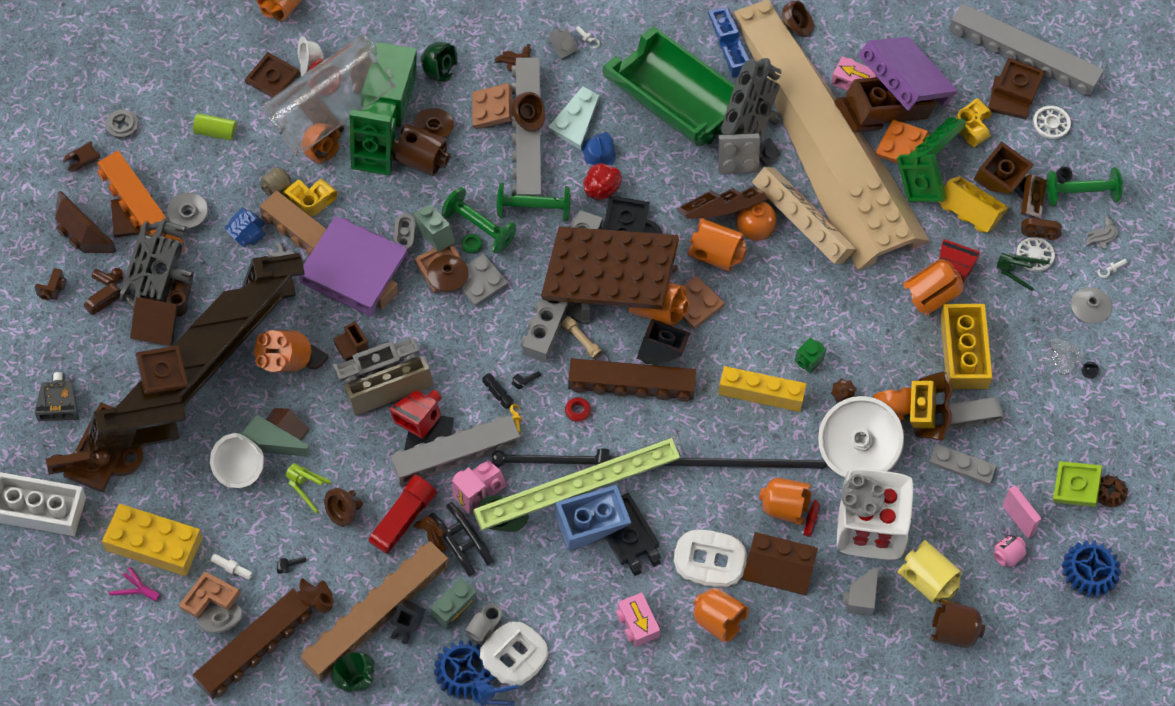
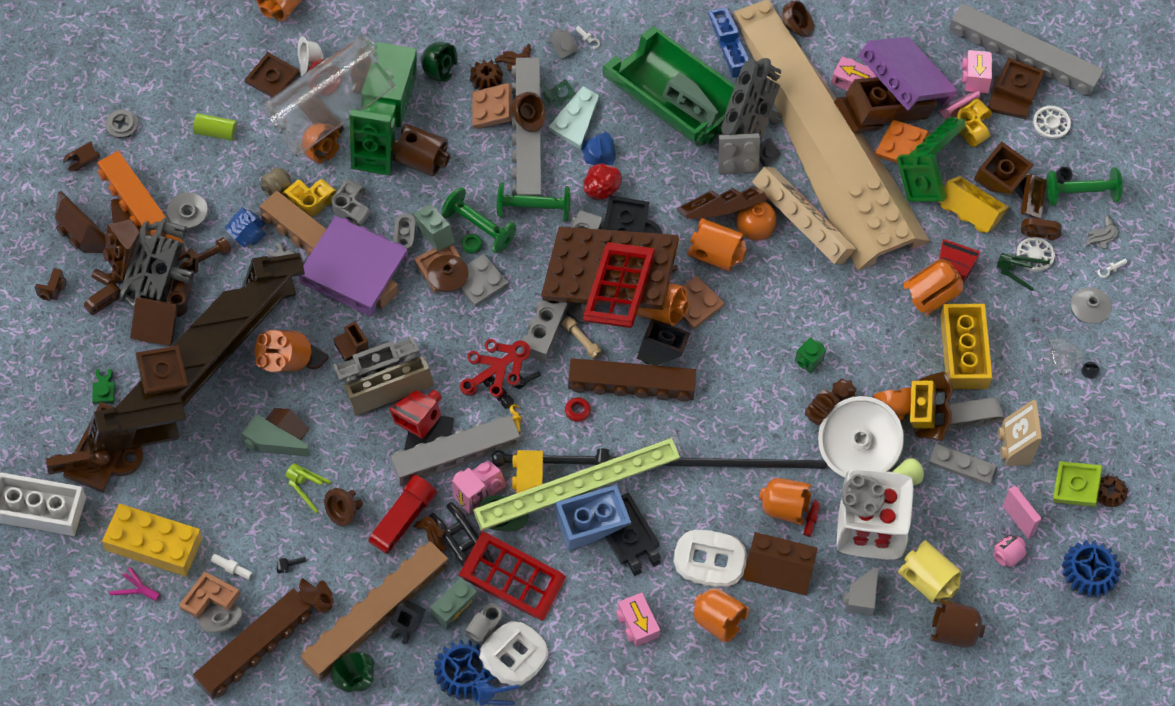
(56, 400): dark grey torso -> none
(103, 390): none -> green plate
(120, 245): none -> reddish brown slope
(222, 246): none -> reddish brown bar
(236, 461): white cylinder -> none
(349, 196): none -> light grey piece
(435, 118): reddish brown dish -> none
(486, 75): none -> reddish brown gear
(497, 367): none -> red plant
(529, 470): none -> yellow brick
(548, 595): none -> red piece
(552, 94): none -> clear green bracket
(614, 319): none -> red piece
(690, 99): none -> sand green slope
(762, 388): yellow brick -> none
(821, 406): none -> reddish brown gear
(911, 468): none -> yellowish green piece
(953, 108): none -> bright pink slope
(977, 71): none -> bright pink brick
(1020, 435): none -> tan slope

